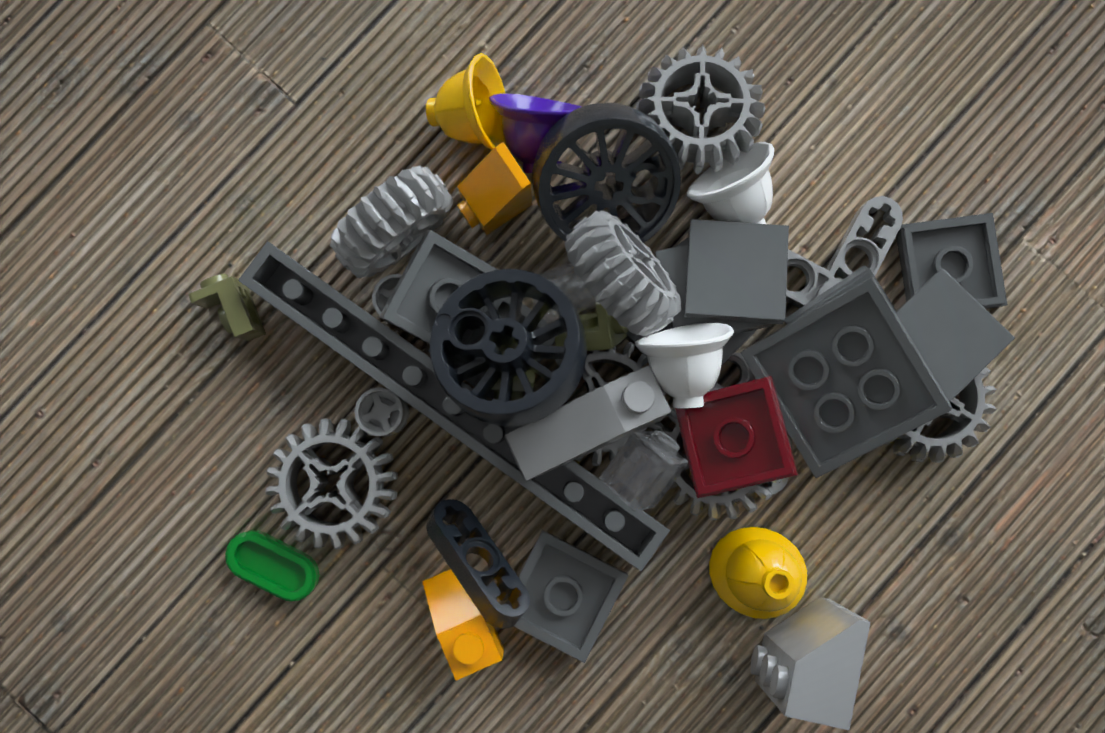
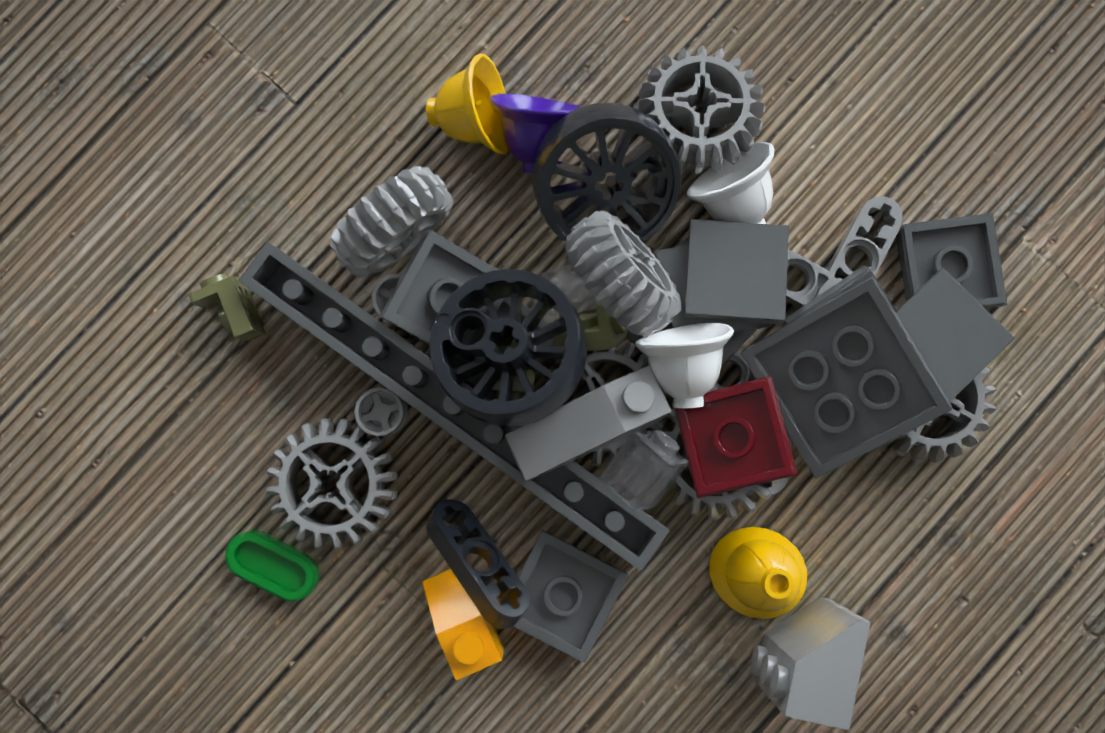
(494, 191): light orange slope -> none

